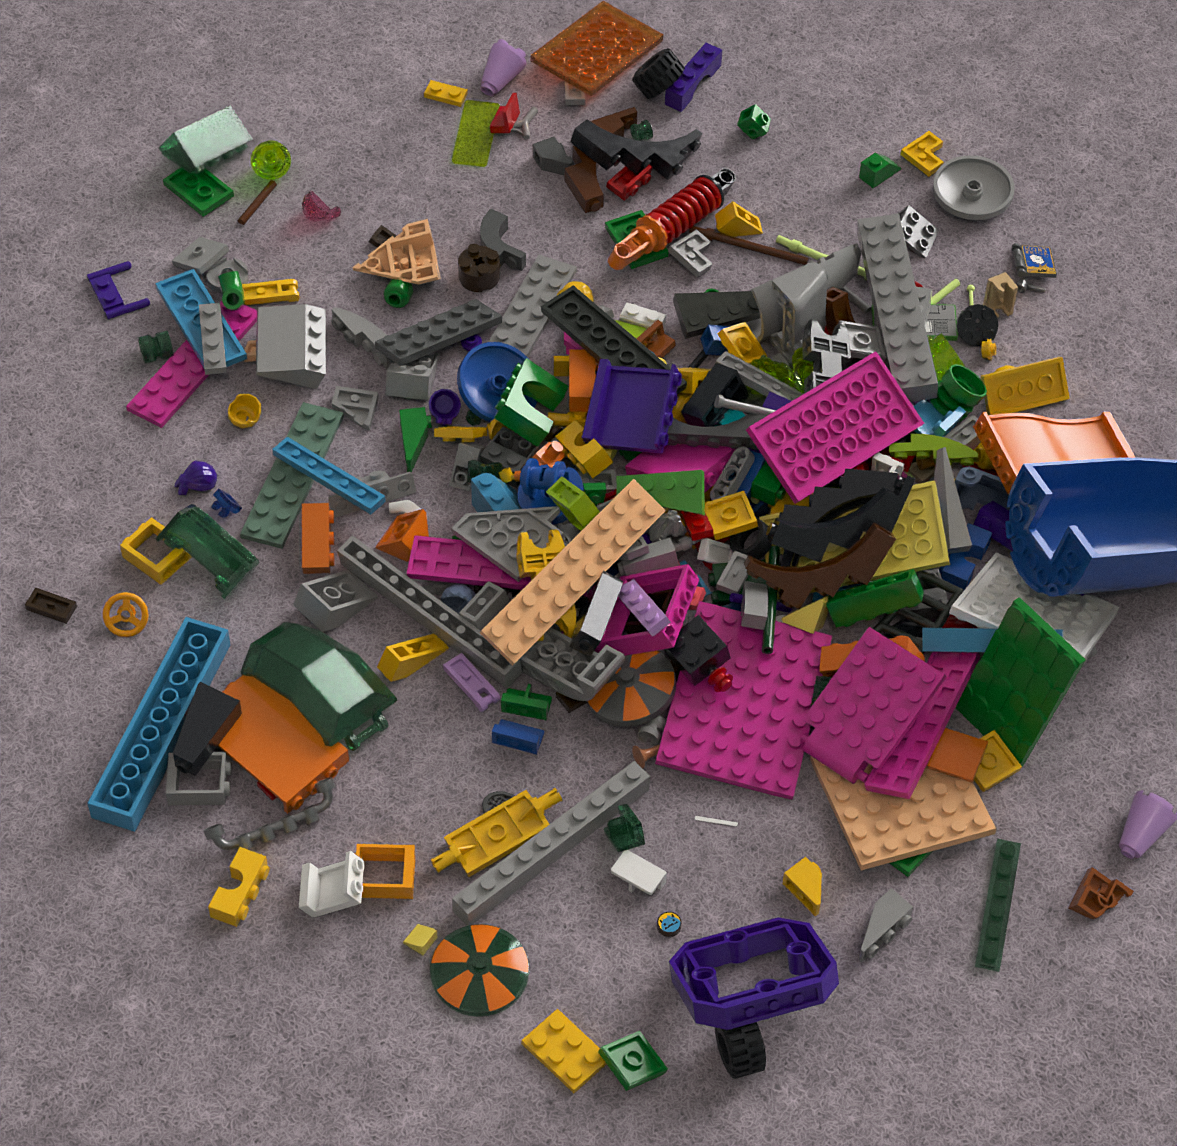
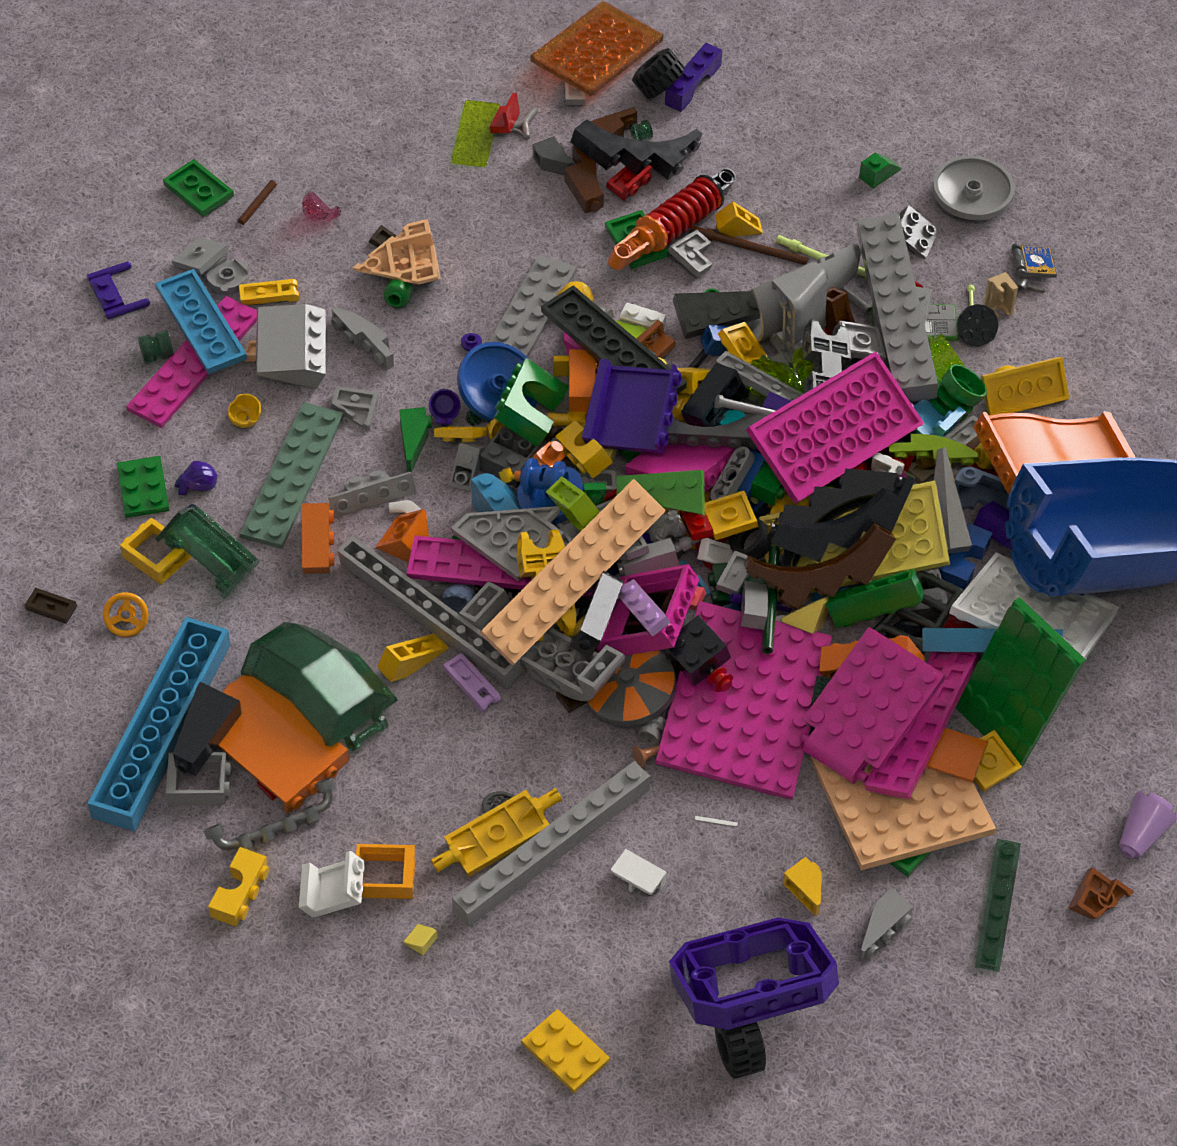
(143, 486): none -> green plate
(207, 141): clear green windscreen -> none
(212, 338): light grey plate -> none
(227, 503): clear blue tile -> none
(232, 290): green cylinder -> none
(270, 160): clear neon green cone -> none
(329, 475): dark azure plate -> none
(333, 599): light grey slope -> none
(412, 379): light grey slope -> none
(438, 332): dark grey plate -> none
(445, 93): yellow plate -> none
(476, 468): clear green panel -> none
(479, 268): dark brown brick -> none
(479, 970): dish -> none
(491, 230): dark grey arch -> none
(501, 67): lavender cone -> none
(517, 736): blue panel -> none
(526, 703): green panel -> none
(625, 831): clear green panel -> none
(632, 1060): green plate -> none
(669, 924): tile -> none
(754, 122): green brick -> none
(921, 153): yellow plate -> none
(945, 291): yellowish green bar -> none
(988, 349): yellow plate -> none

